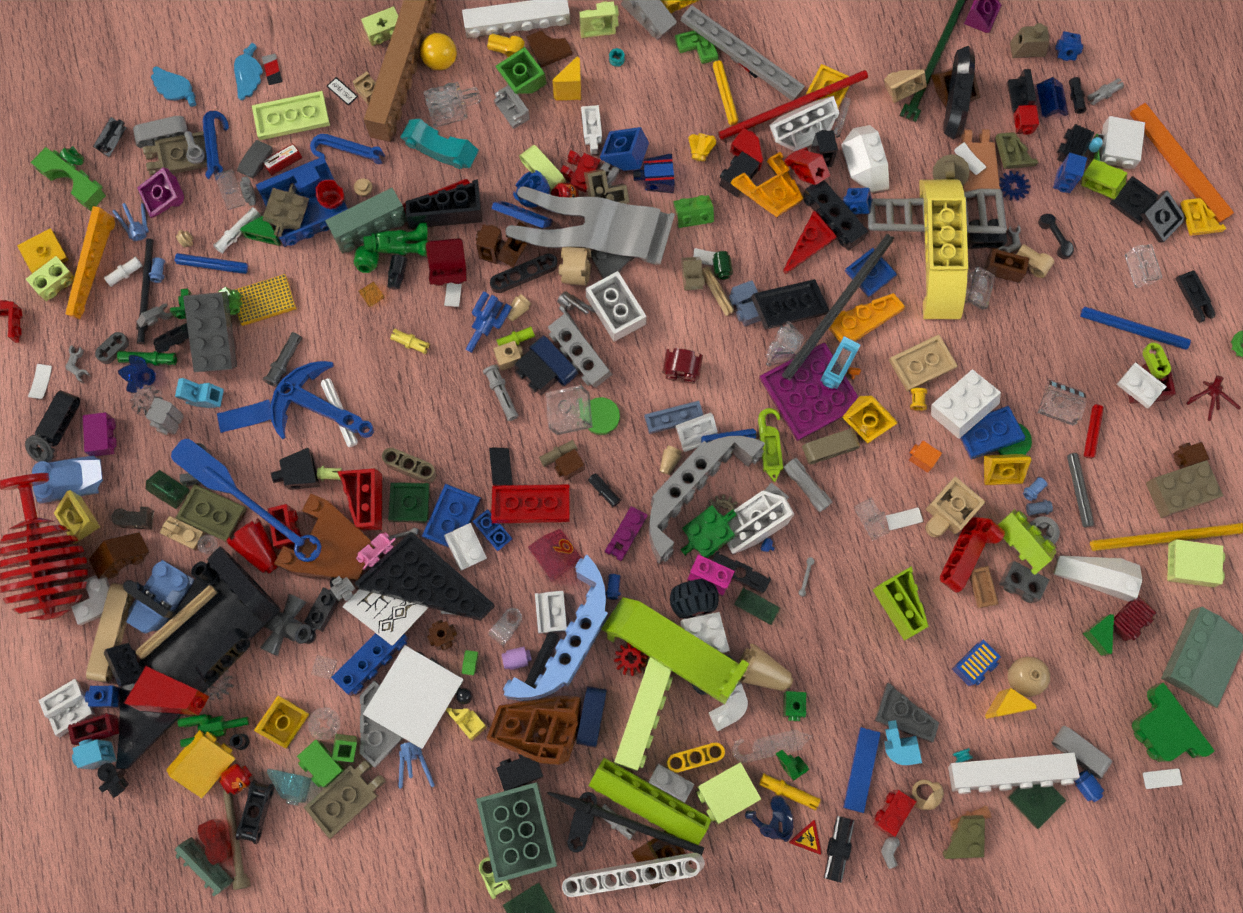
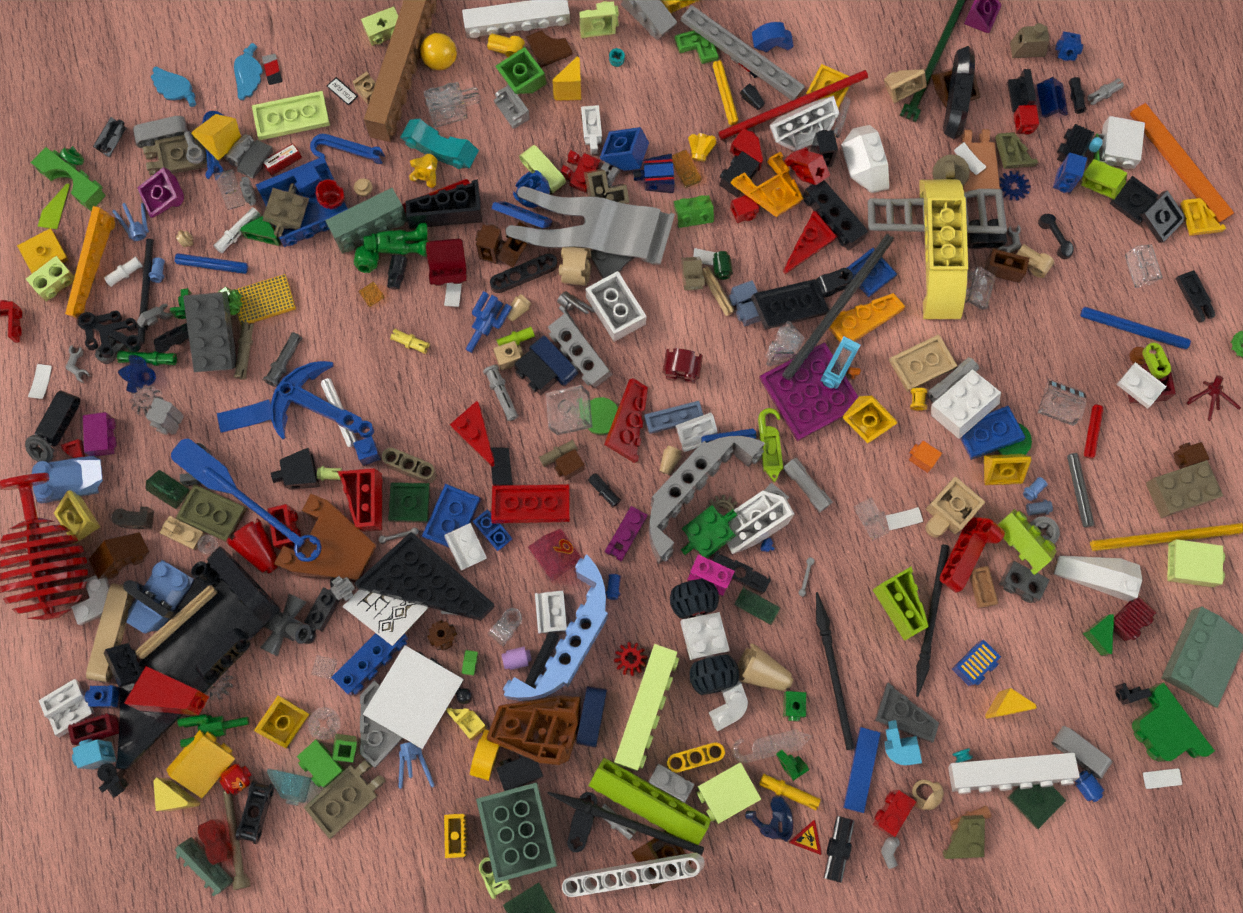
(52, 212): none -> lime sticker
(74, 448): none -> red tile
(88, 322): none -> black plant
(171, 796): none -> light yellow slope
(199, 395): medium azure brick -> none
(218, 135): none -> yellow slope
(239, 149): none -> light grey hinge
(243, 350): none -> dark tan pin
(244, 741): black pin -> none
(367, 451): none -> blue brick
(369, 555): bright pink hinge -> none
(424, 169): none -> yellow rock
(455, 835): none -> yellow brick
(472, 430): none -> red wing
(484, 758): none -> yellow brick
(565, 190): red head -> none
(628, 421): none -> red wing
(675, 648): lime panel -> none
(686, 169): none -> clear yellow tile
(744, 209): none -> red brick
(752, 96): none -> black cone
(772, 35): none -> blue brick
(823, 624): none -> black piece
(830, 446): dark tan beam -> none
(831, 282): none -> black piece
(858, 200): blue brick -> none
(923, 664): none -> black piece
(942, 387): none -> light grey axle
(1029, 676): tan cylinder -> none
(1128, 696): none -> black bracket
(1137, 356): none -> dark orange plate

